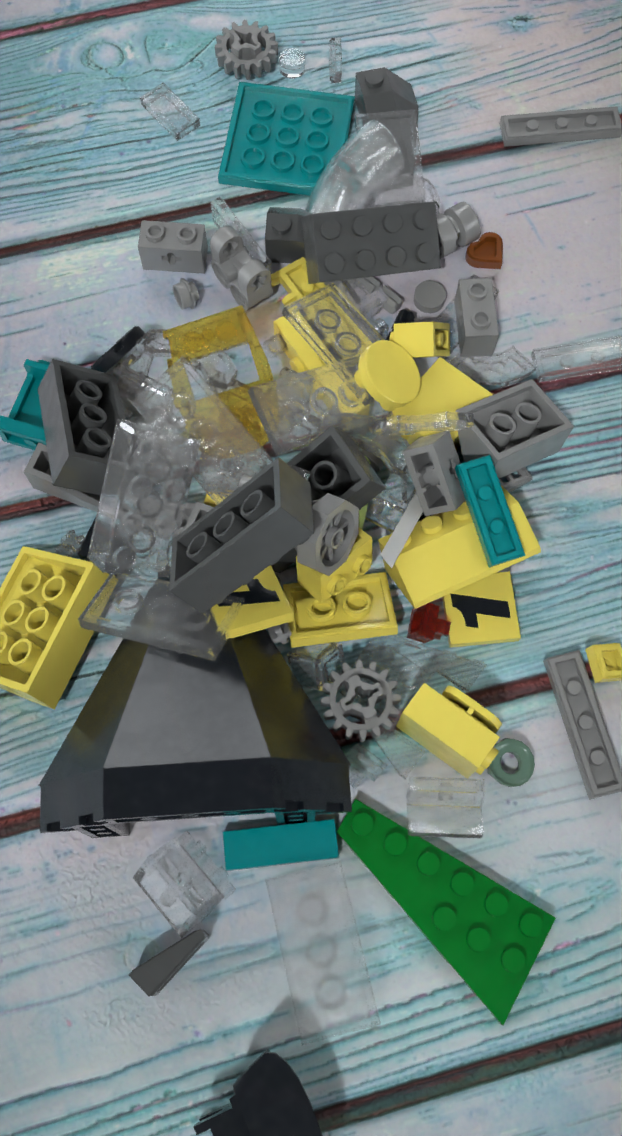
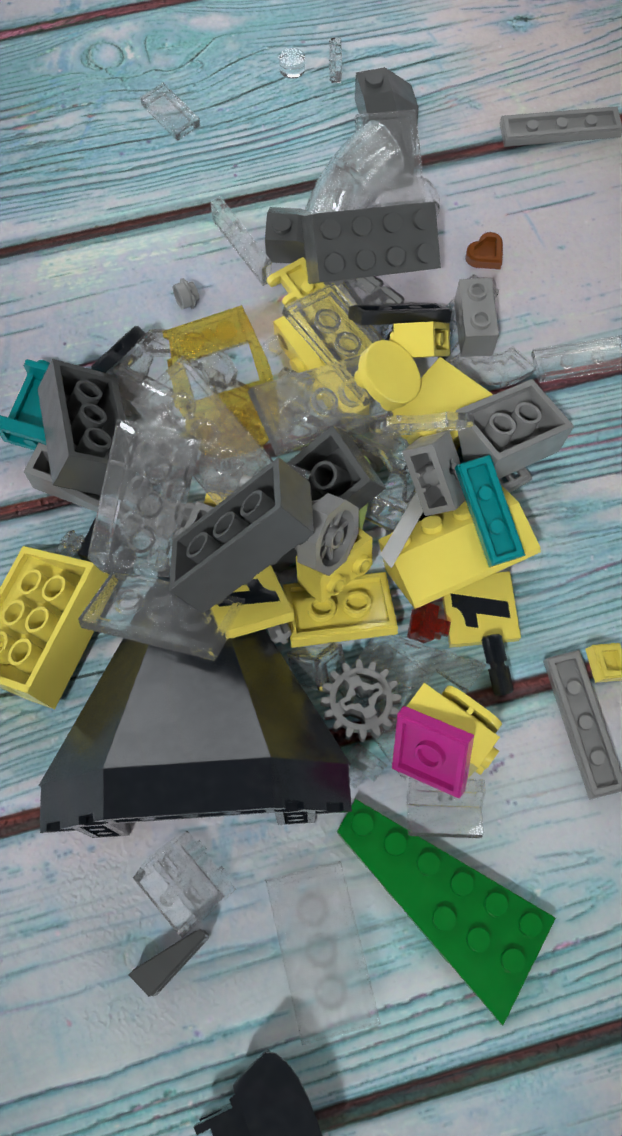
(173, 246): light grey brick -> none
(233, 267): light grey piece -> none
(246, 49): light grey gear -> none
(280, 845): teal tile -> none
(283, 137): teal tile -> none
(398, 313): none -> black tile
(429, 296): light grey tile -> none
(432, 751): none -> dark pink tile
(457, 228): light grey wheel -> none
(499, 672): none -> black piece
(525, 763): sand green piece -> none

